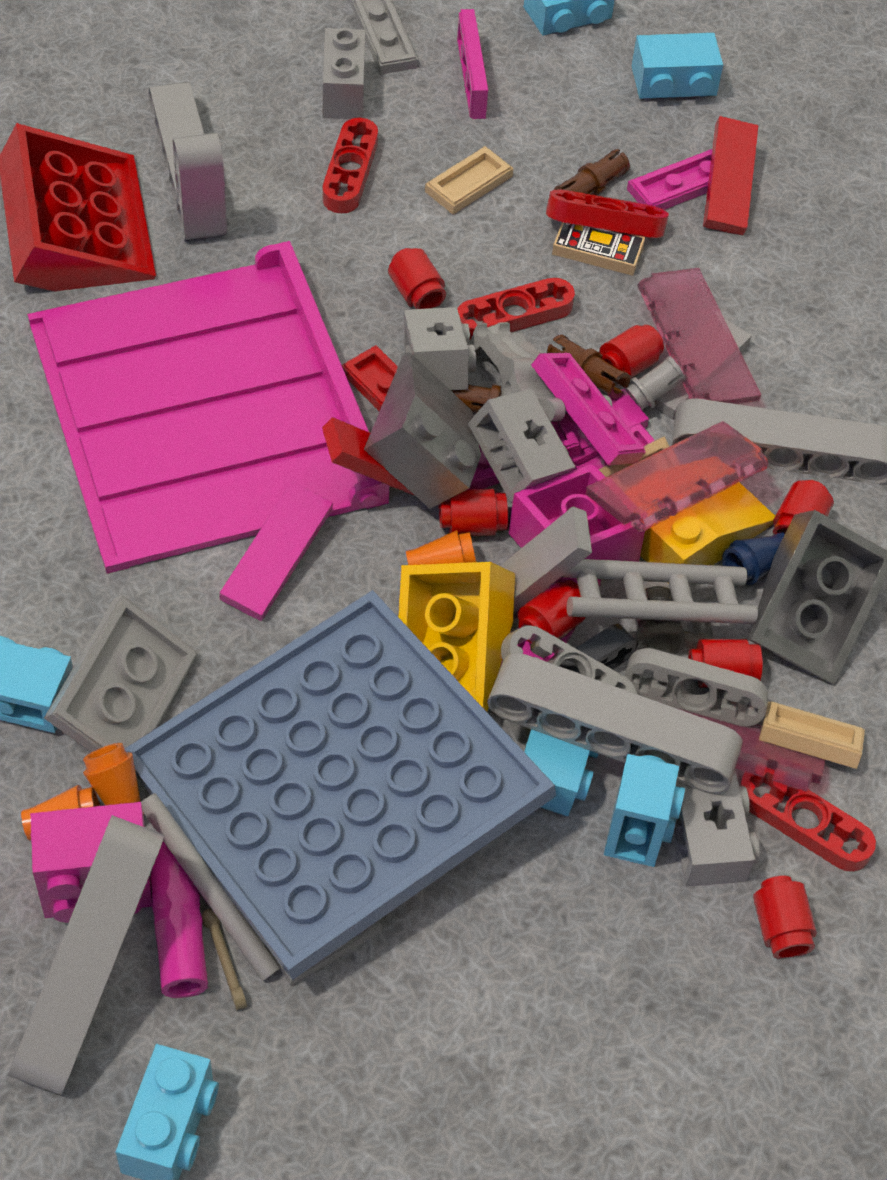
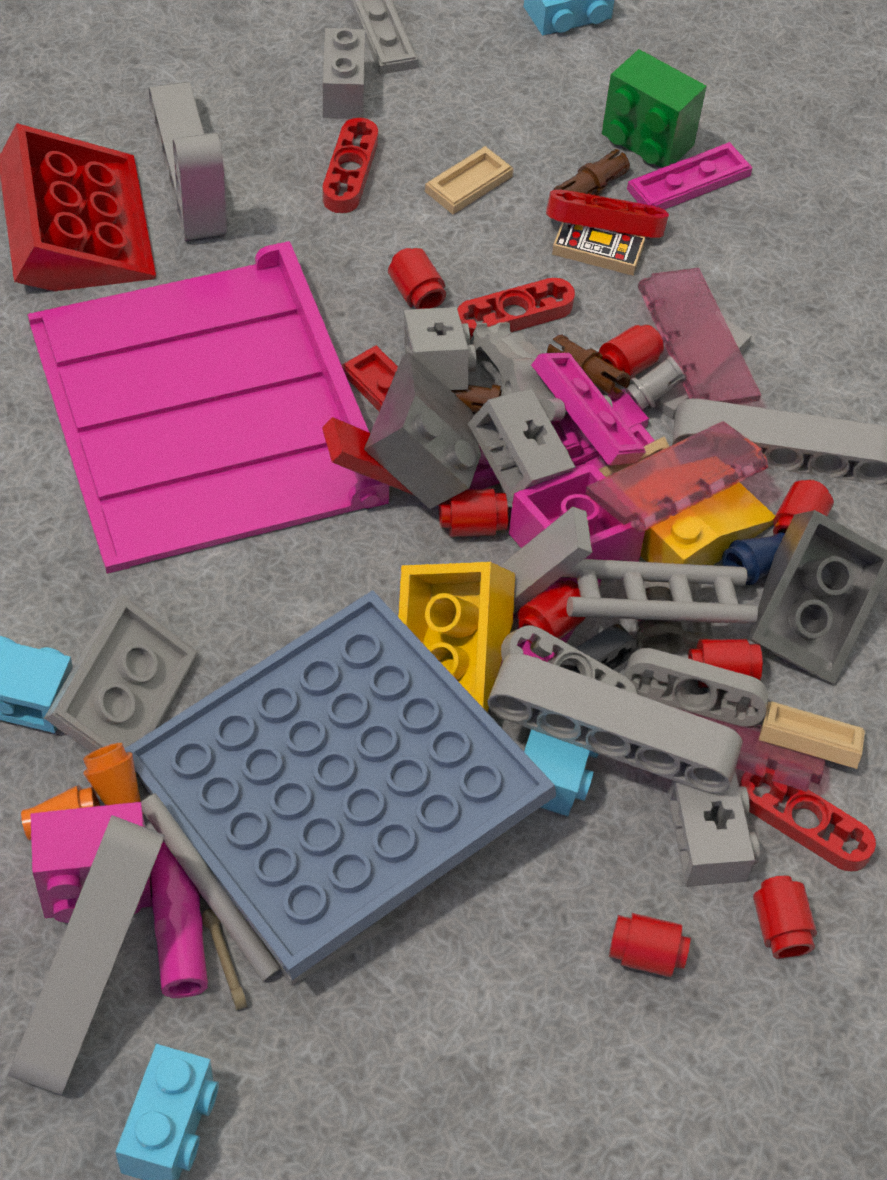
(276, 551): dark pink tile -> none
(444, 550): orange cone -> none
(472, 64): dark pink tile -> none
(644, 809): medium azure brick -> none
(649, 944): none -> red brick
(653, 109): none -> green brick
(677, 65): medium azure brick -> none
(731, 176): red tile -> none

